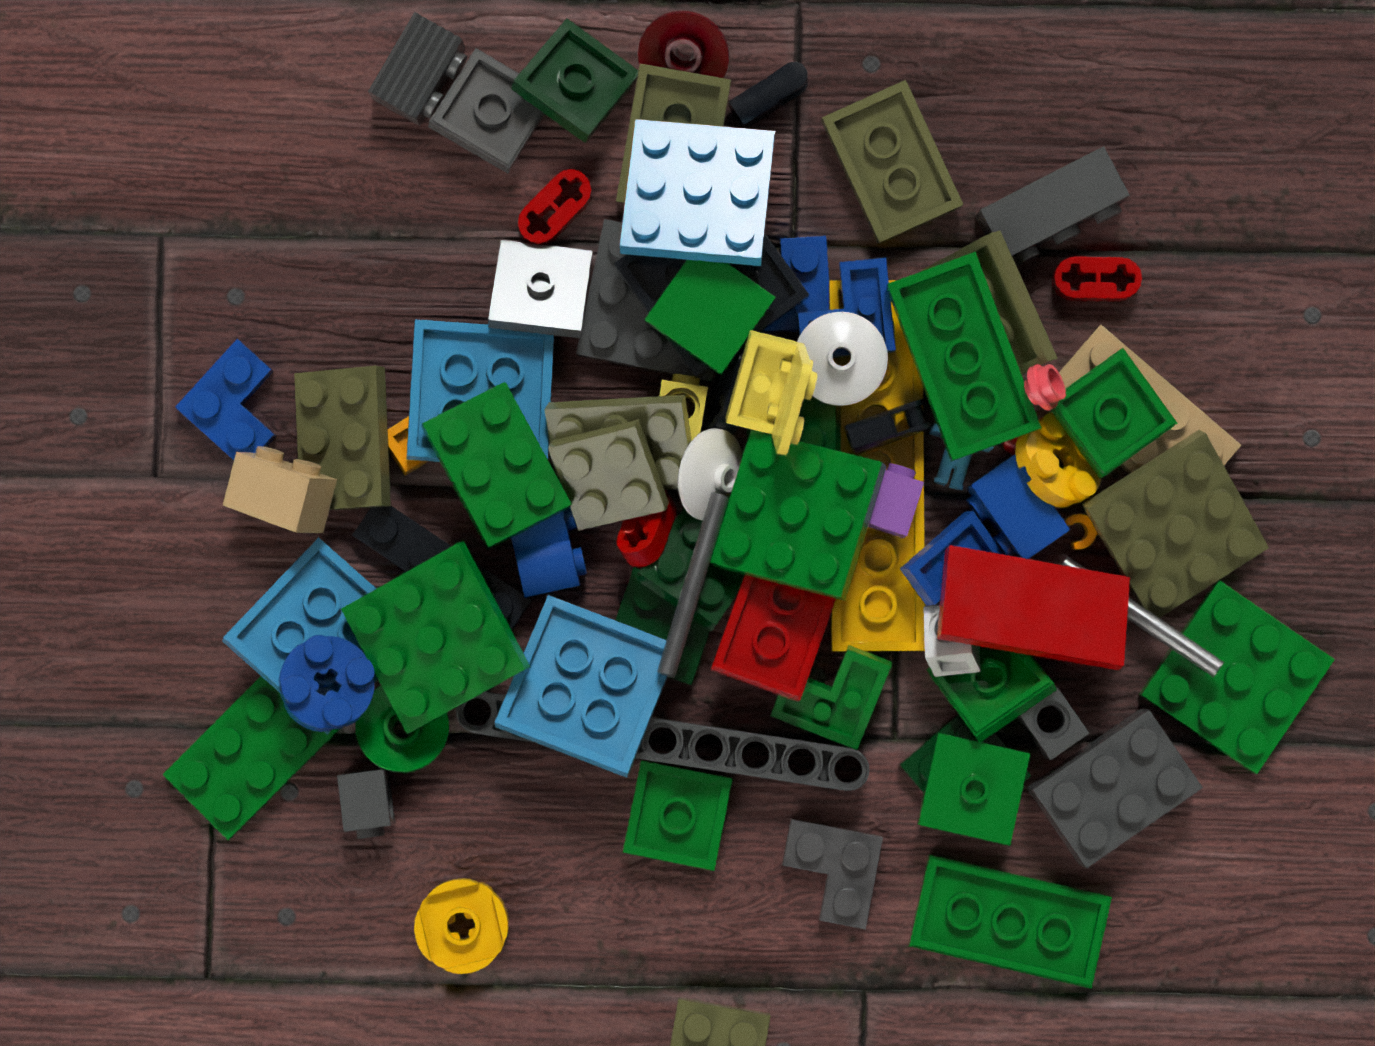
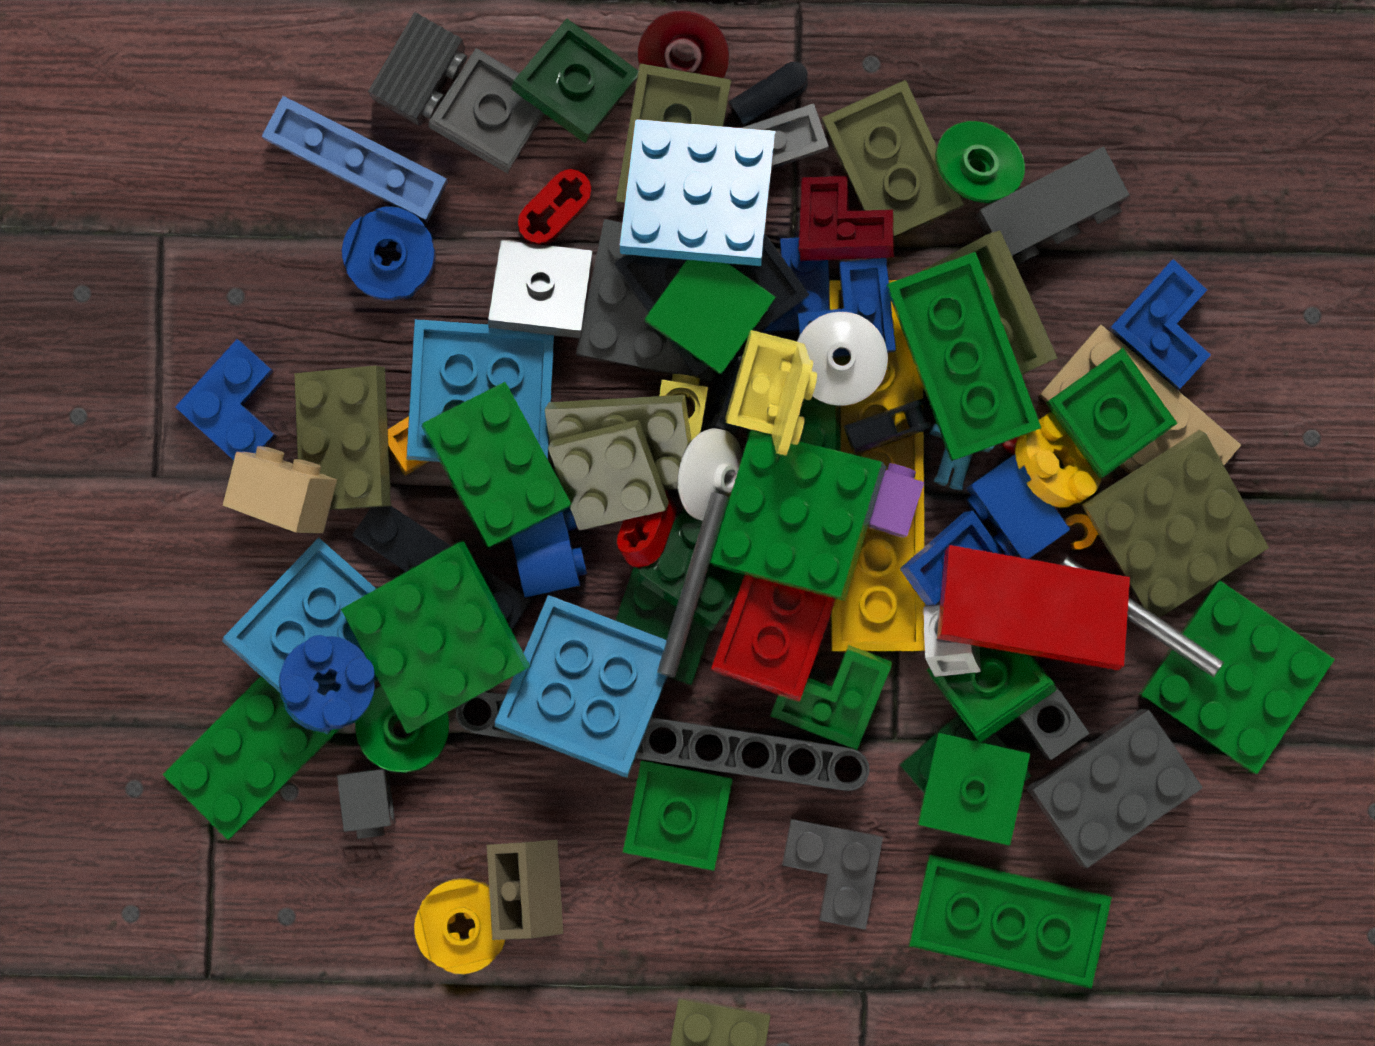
(355, 158): none -> medium blue plate
(377, 230): none -> blue plate
(524, 889): none -> dark tan brick
(796, 135): none -> light grey plate
(834, 232): none -> dark red plate
(986, 149): none -> green dish
(1044, 386): coral plate -> none
(1096, 267): red beam -> none
(1152, 328): none -> blue plate

